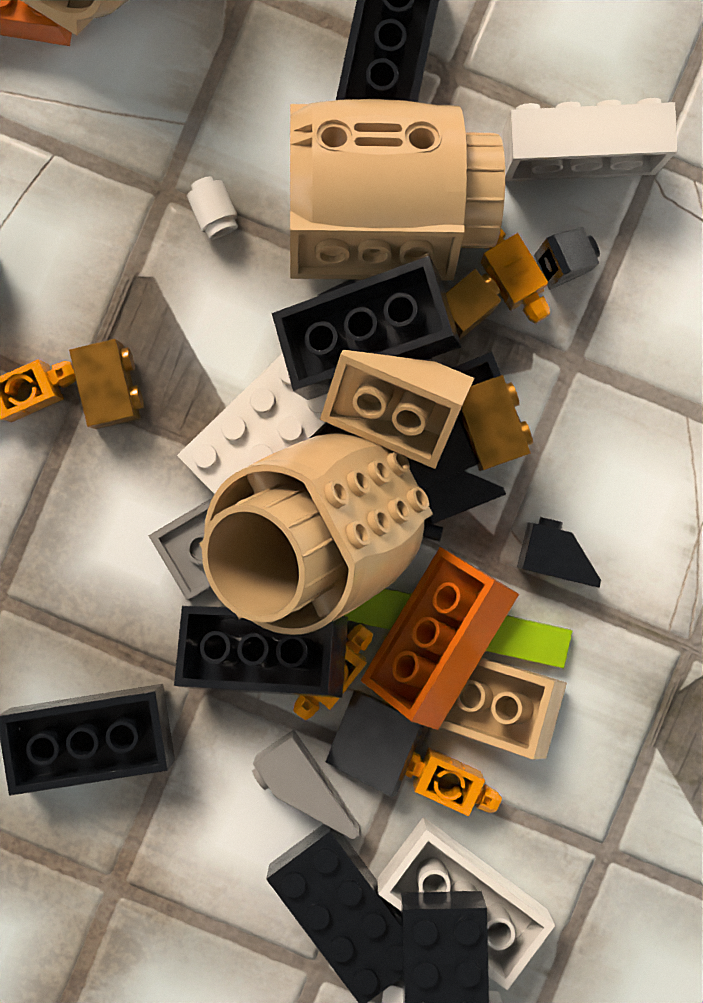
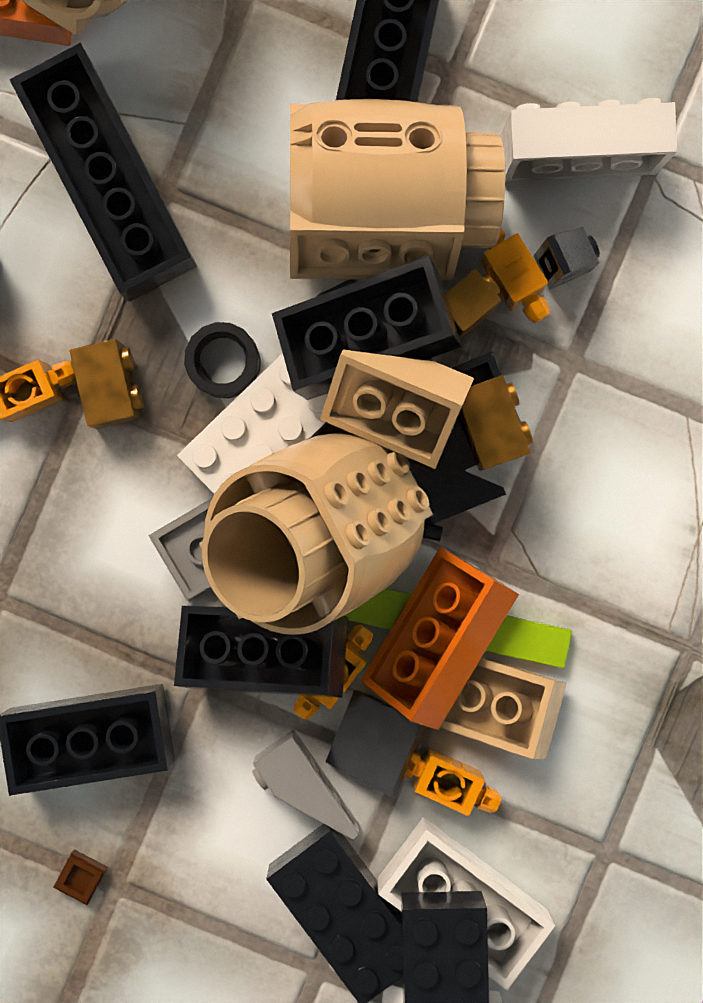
(80, 877): none -> reddish brown tile
(103, 172): none -> black brick
(201, 339): none -> black tyre
(212, 207): white brick -> none
(556, 553): black slope -> none

